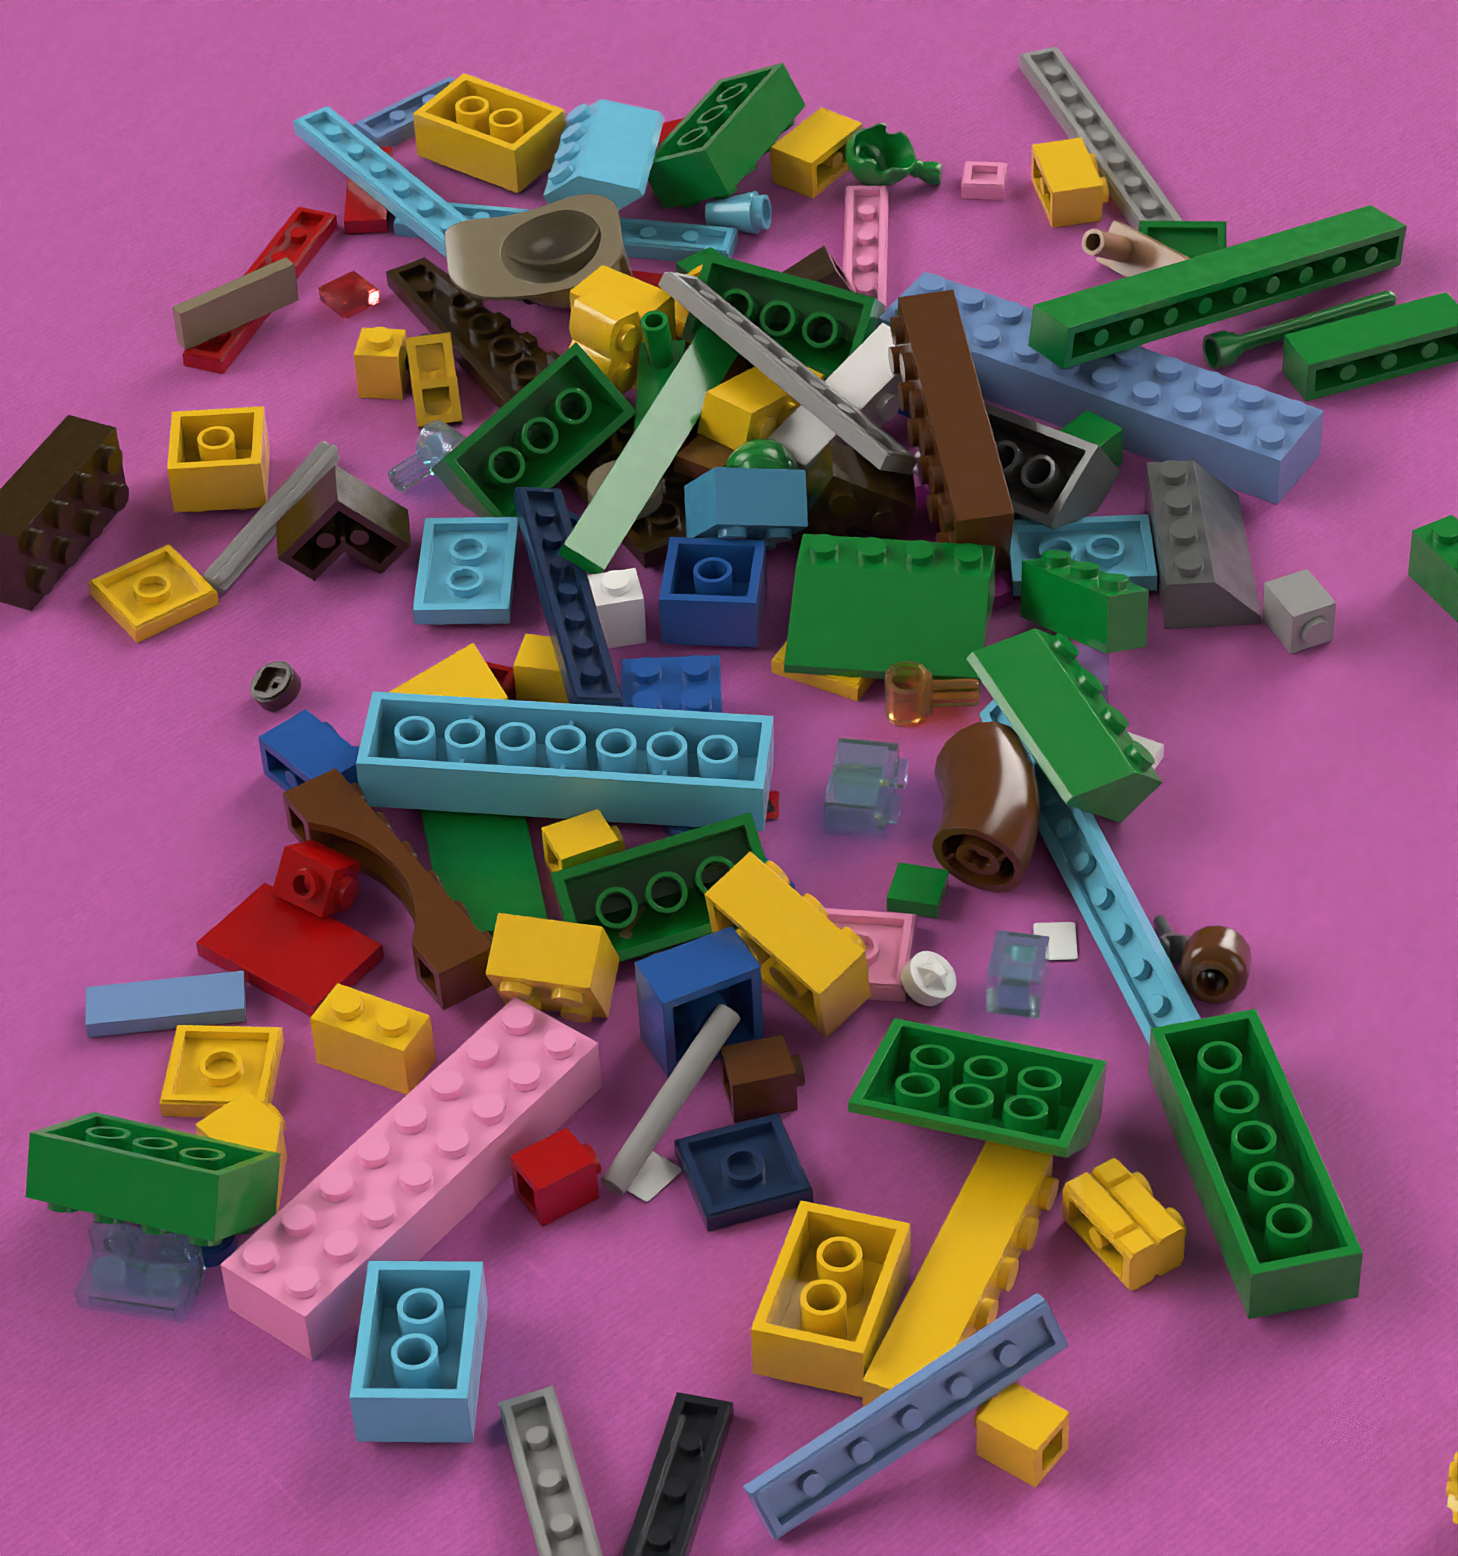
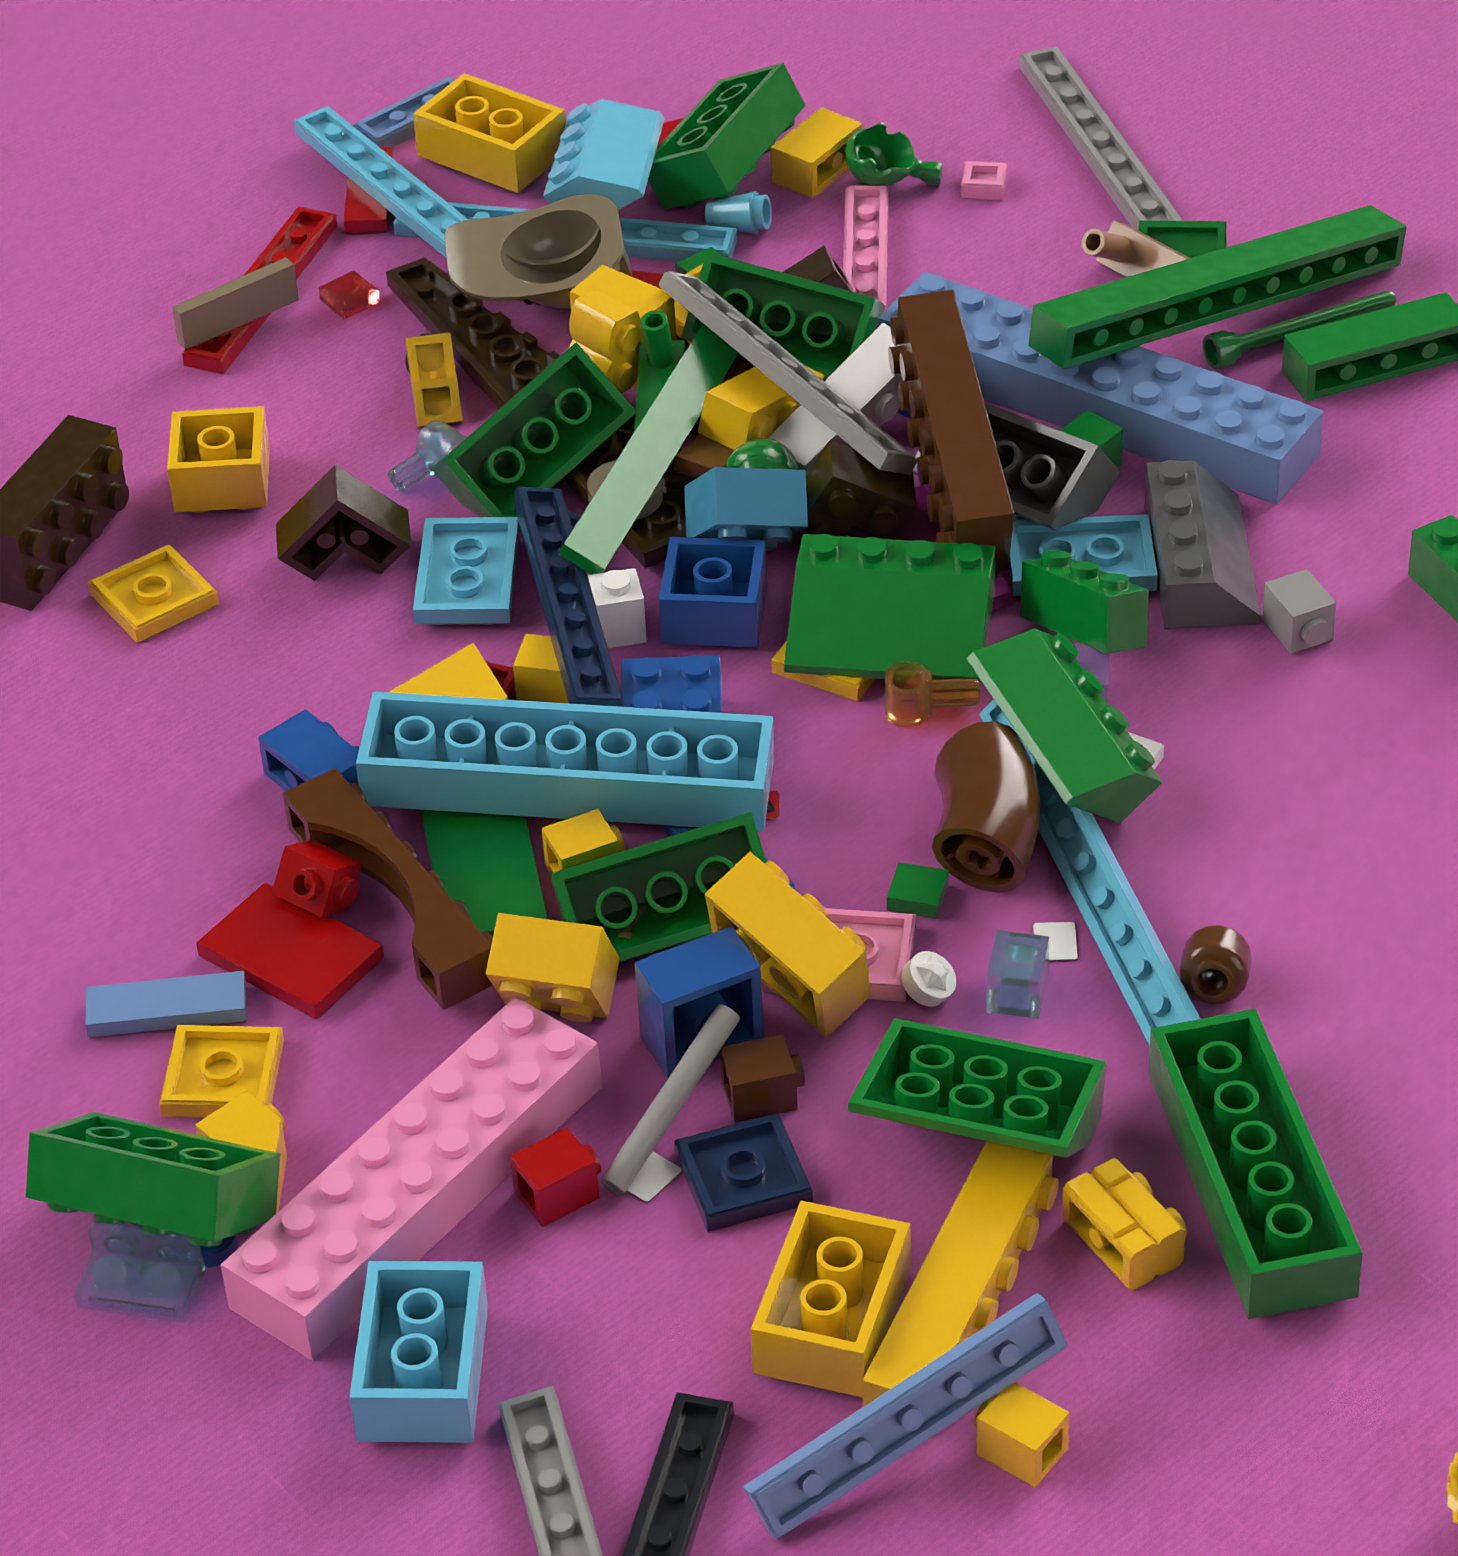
(263, 524): light grey axle -> none
(275, 685): dark brown tile -> none
(373, 1039): yellow brick -> none
(381, 363): yellow brick -> none
(864, 787): clear light blue brick -> none
(1068, 182): yellow brick -> none
(1171, 942): dark grey hand -> none

